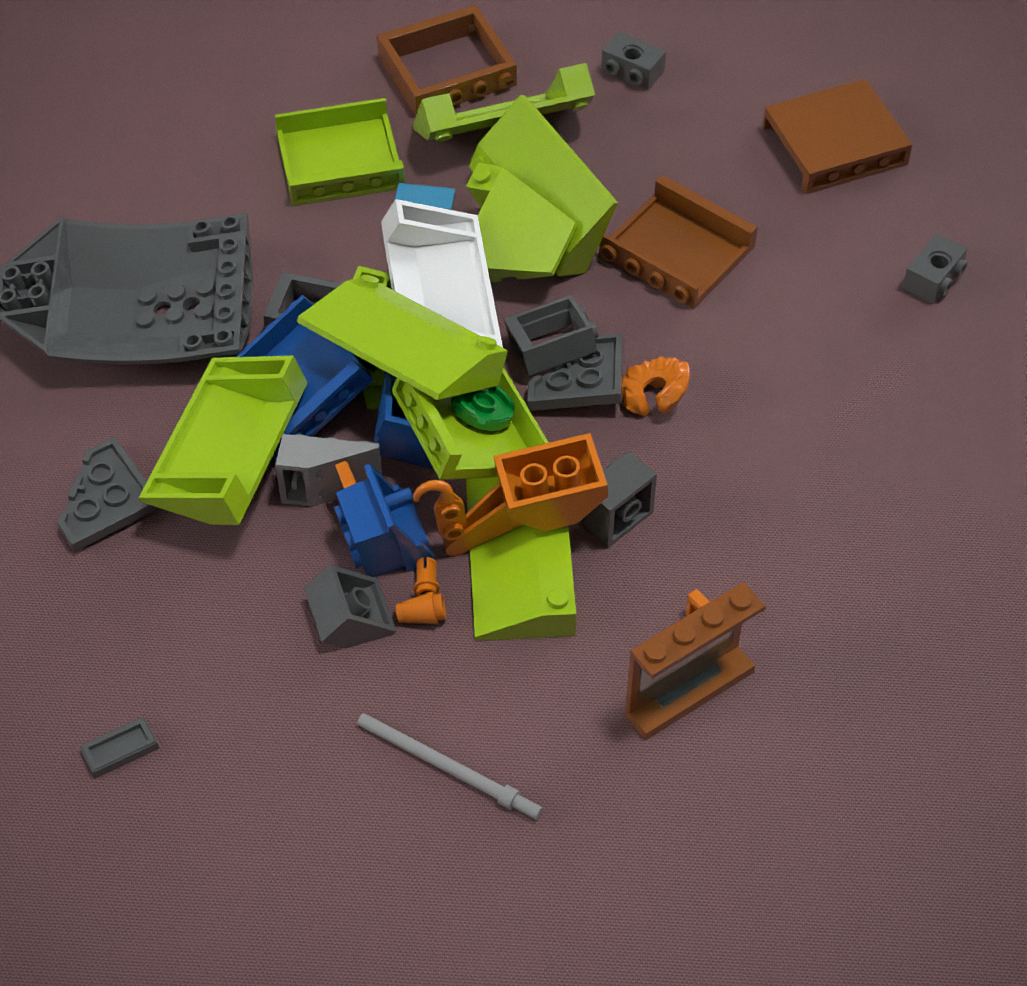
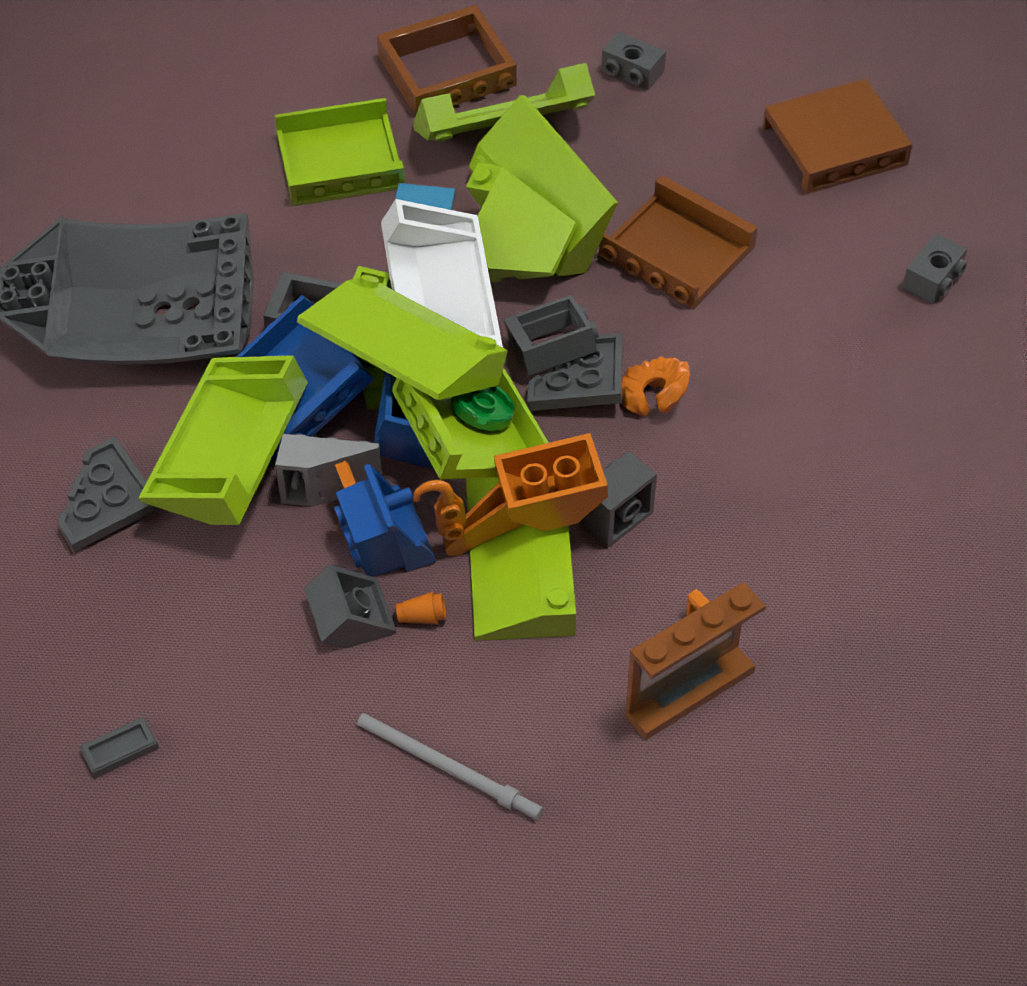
(426, 577): orange pin -> none

